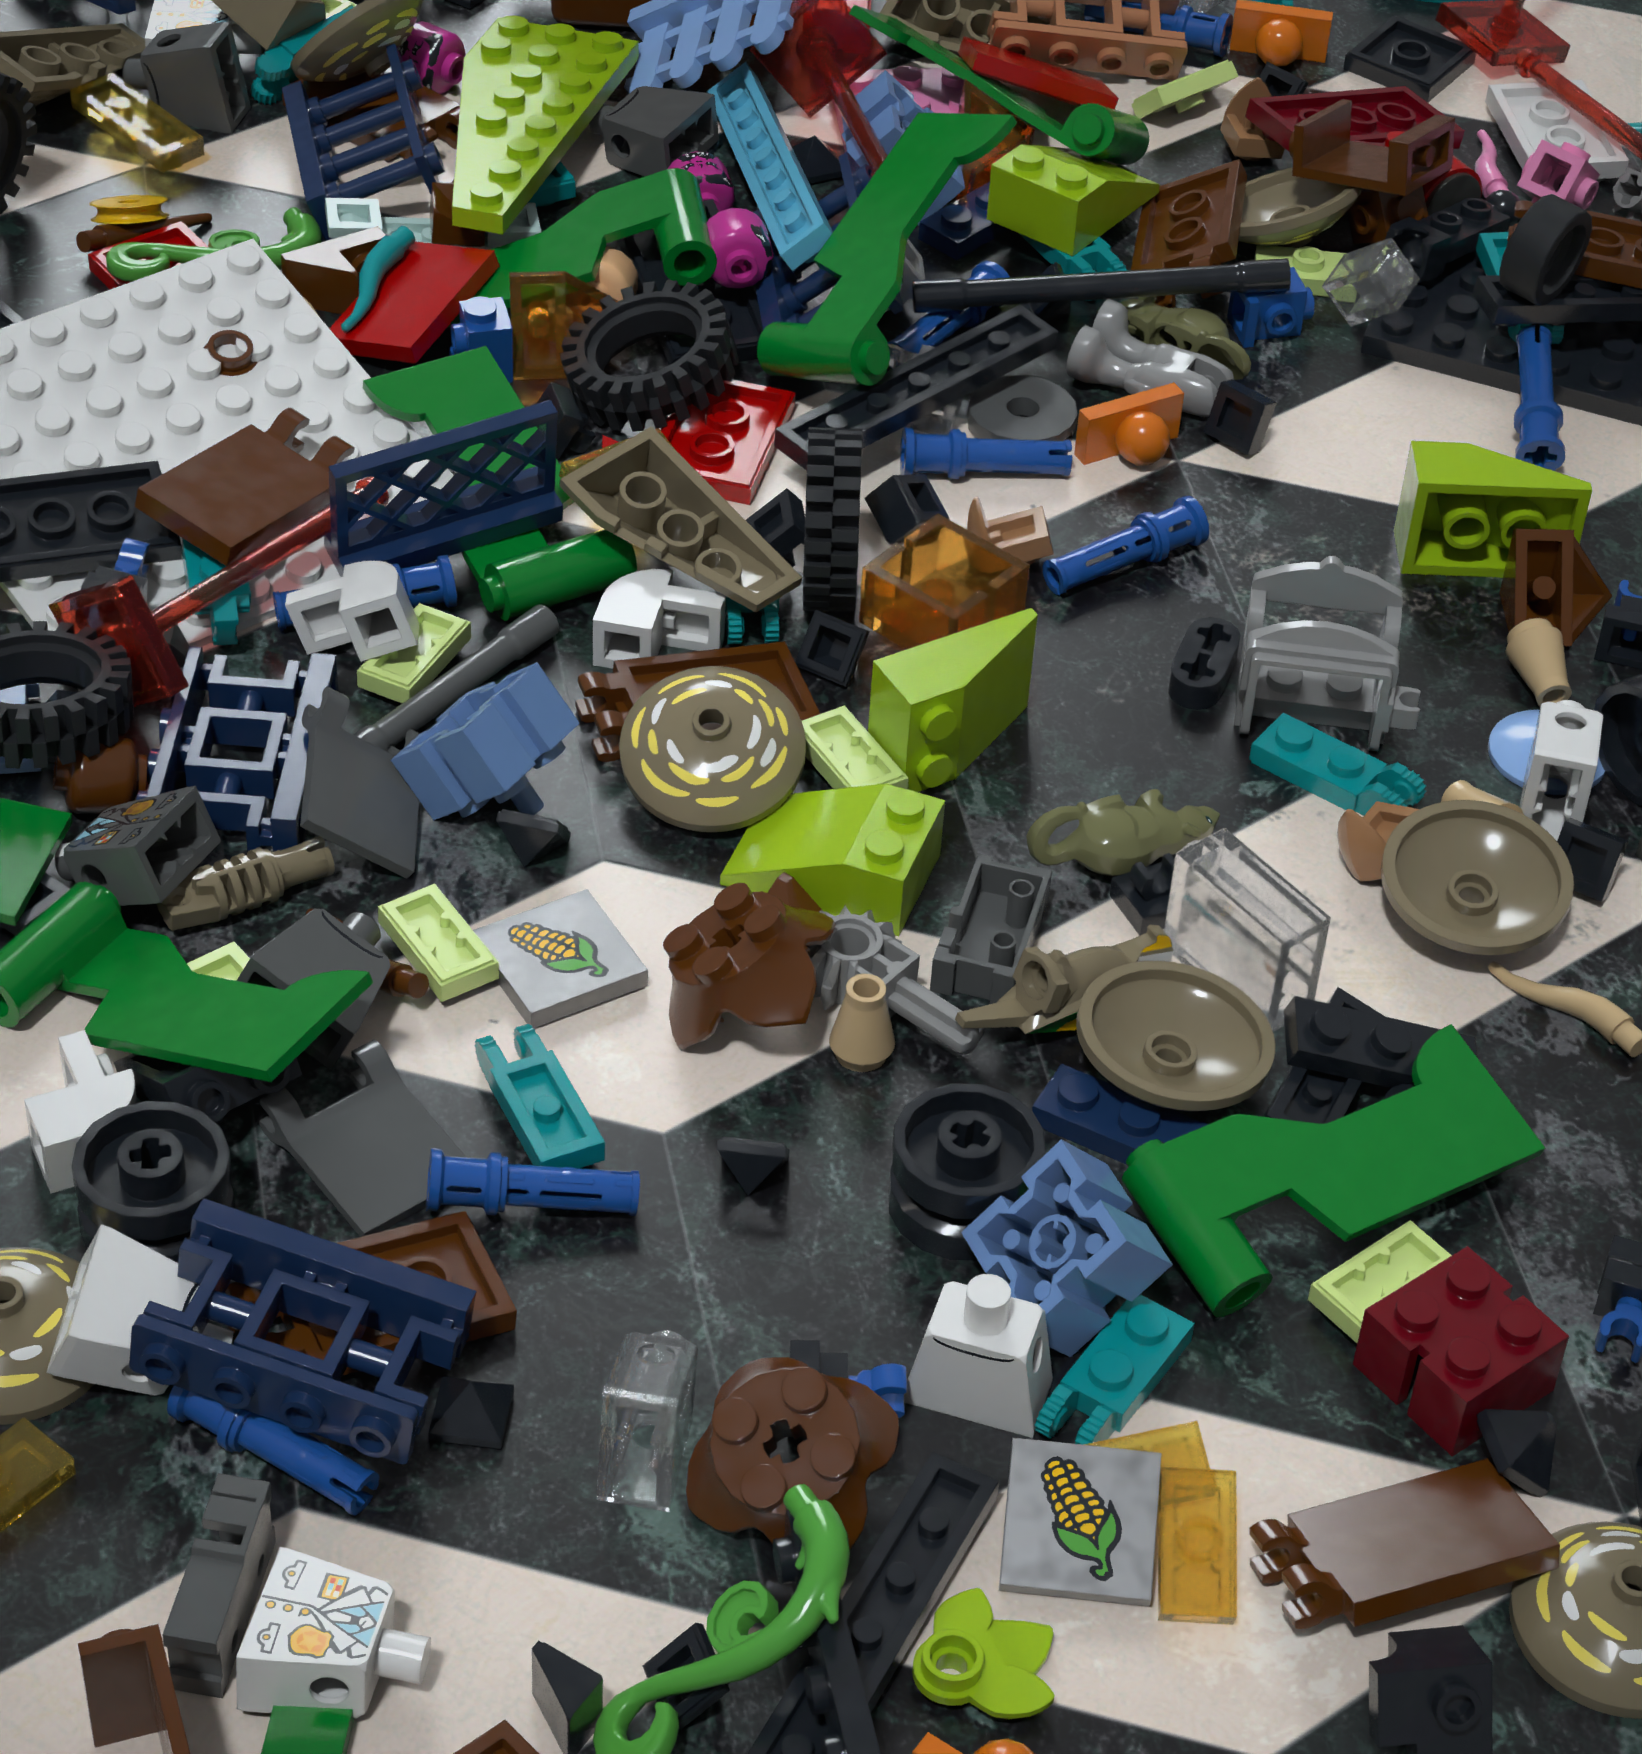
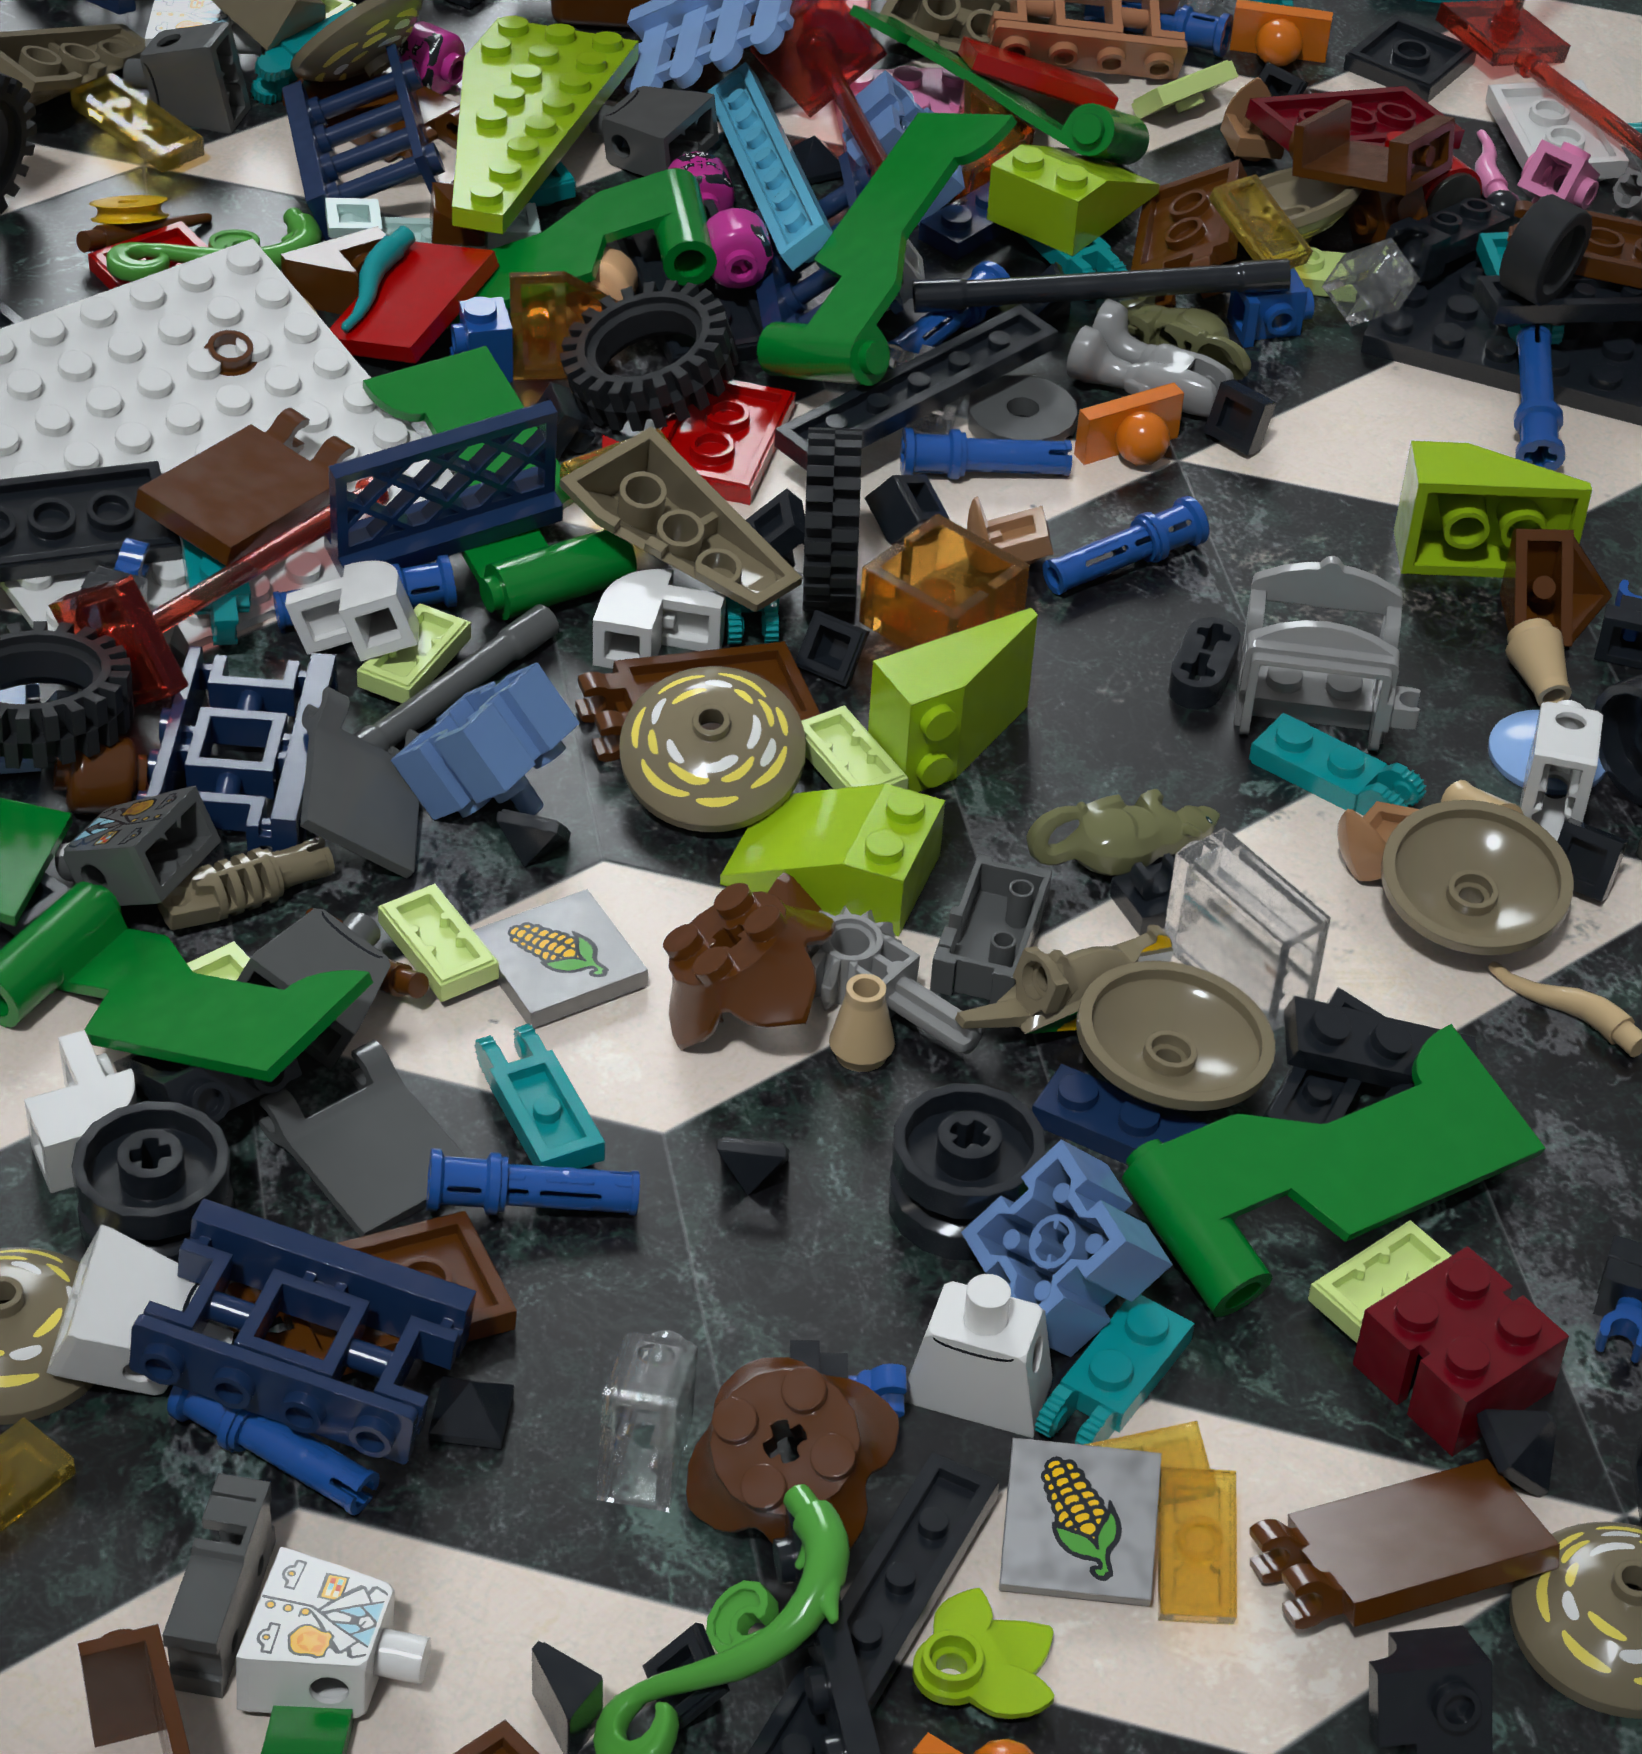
(1259, 221): none -> clear yellow plate

